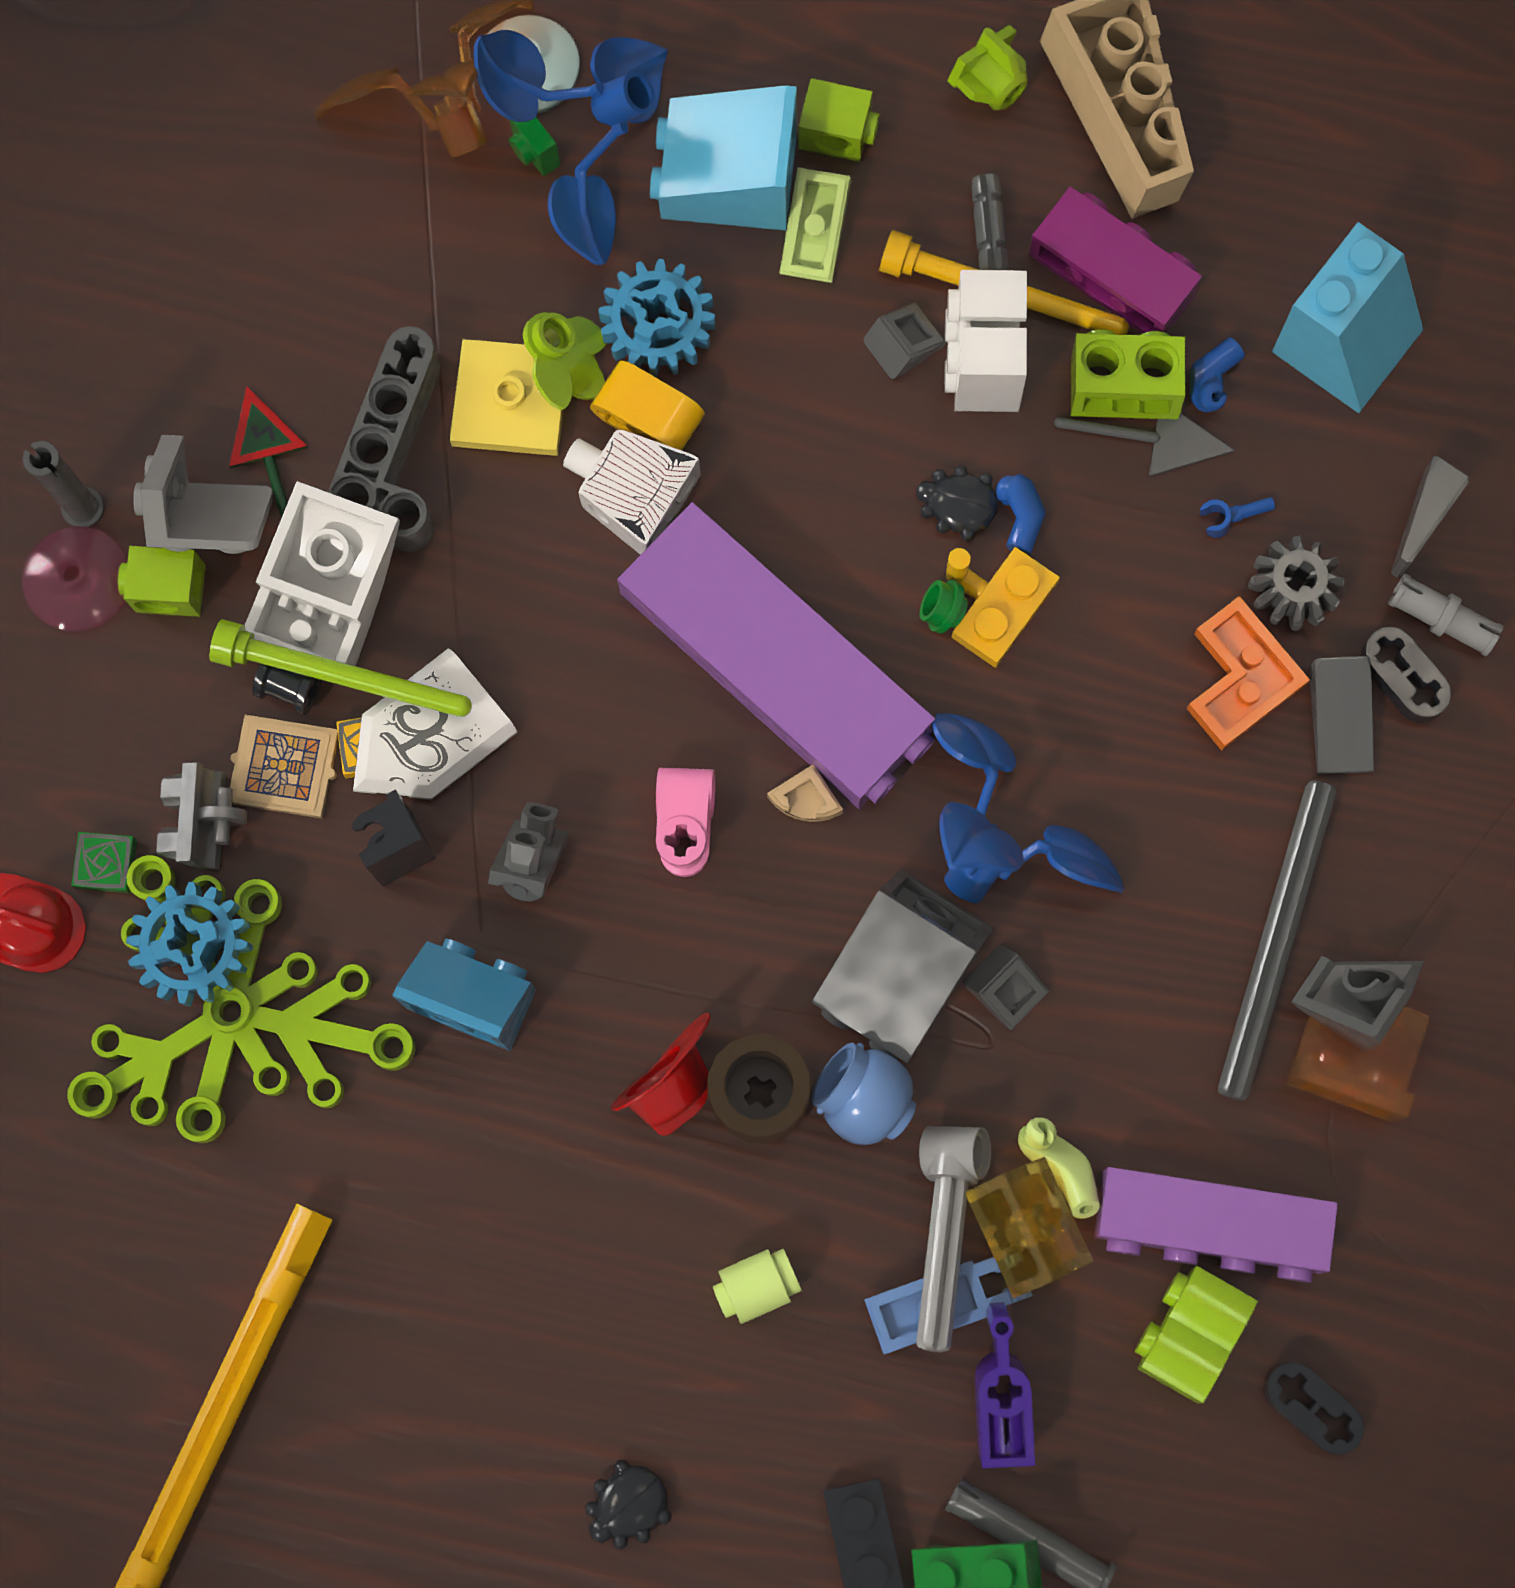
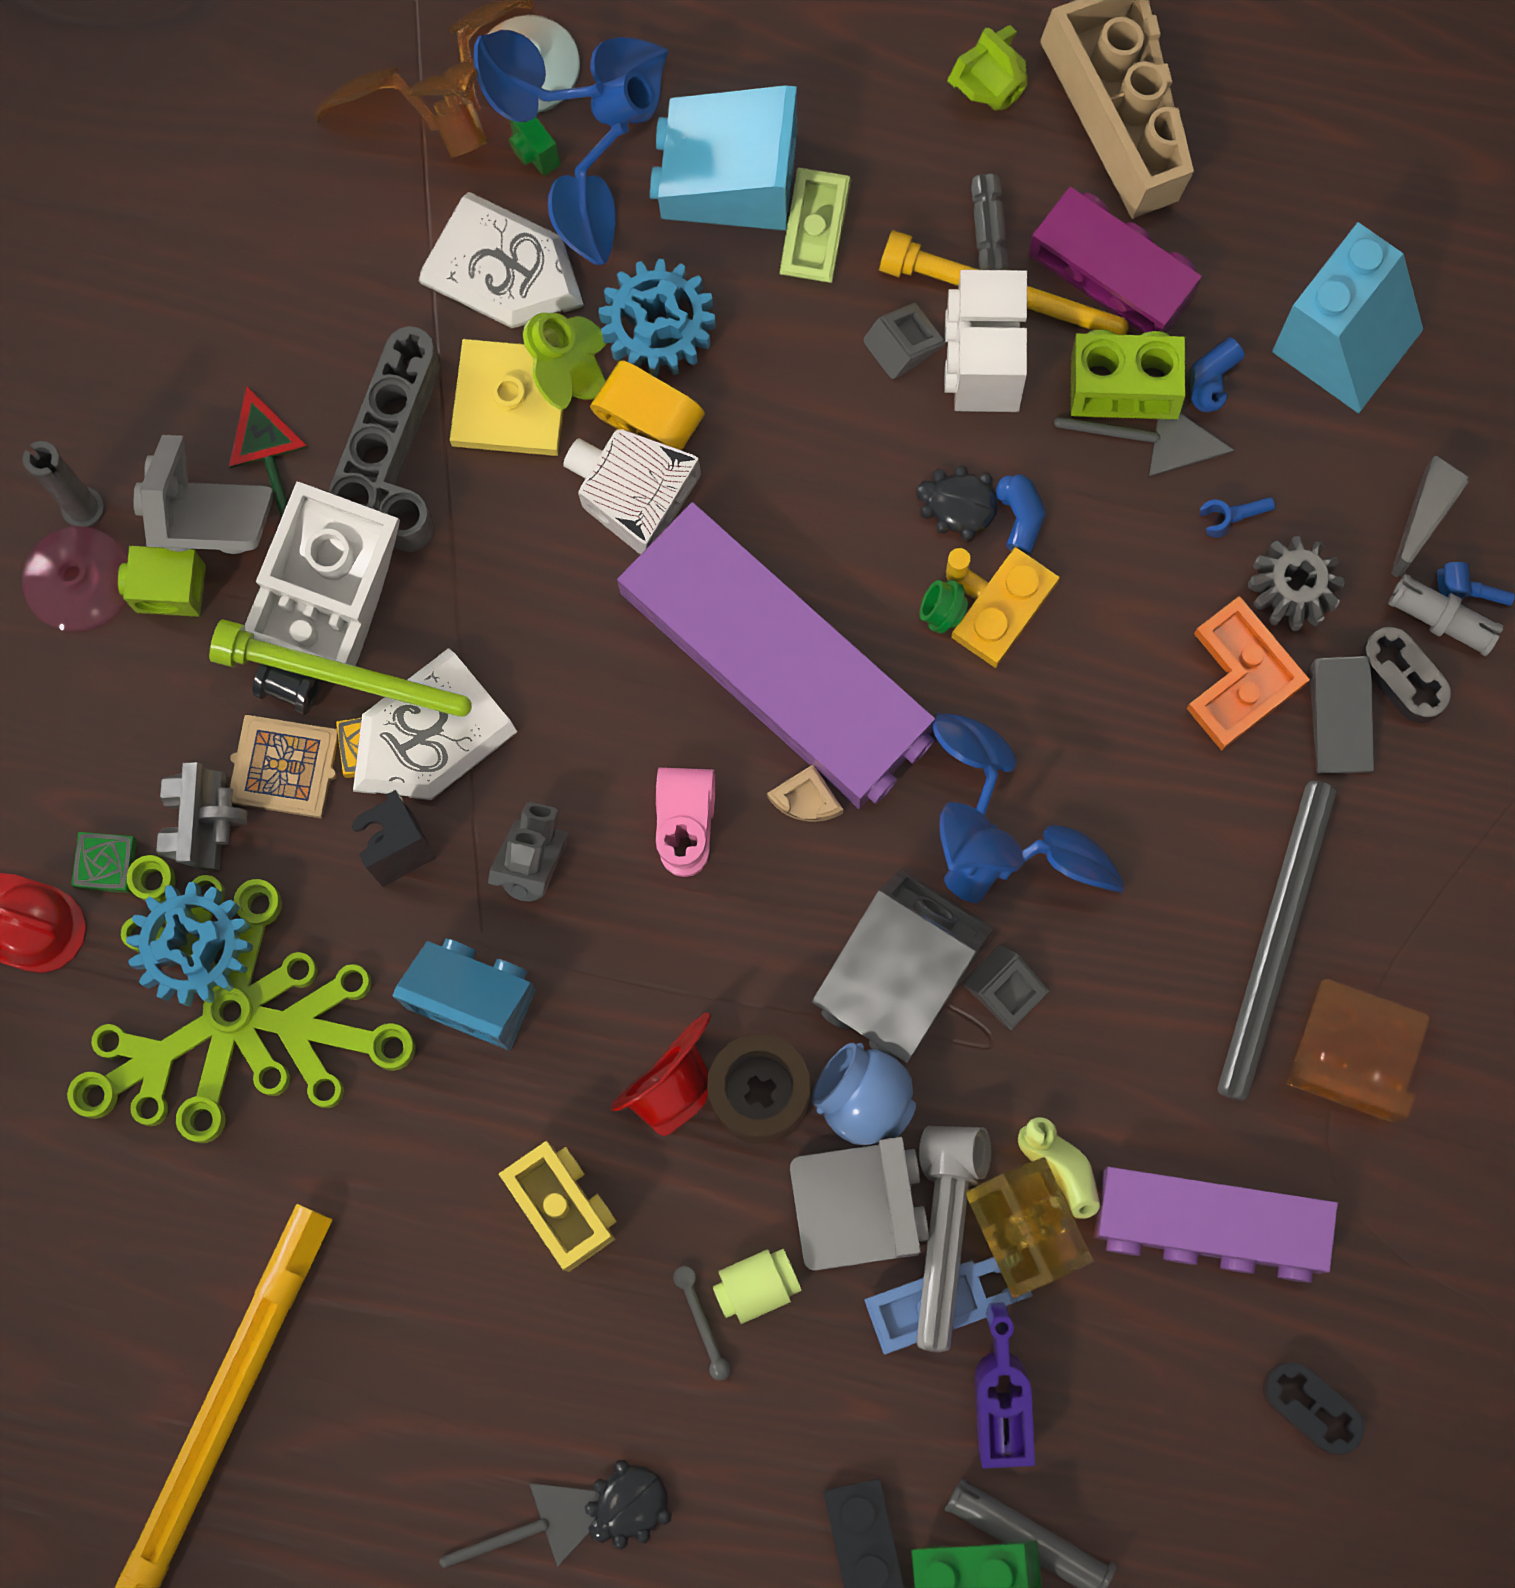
(501, 264): none -> white tile
(557, 1206): none -> light yellow brick
(561, 1518): none -> dark grey piece
(685, 1278): none -> dark grey hinge
(837, 120): lime brick -> none
(858, 1205): none -> light grey bracket
(1195, 1334): lime brick -> none
(1358, 997): dark grey slope -> none
(1456, 580): none -> blue hand

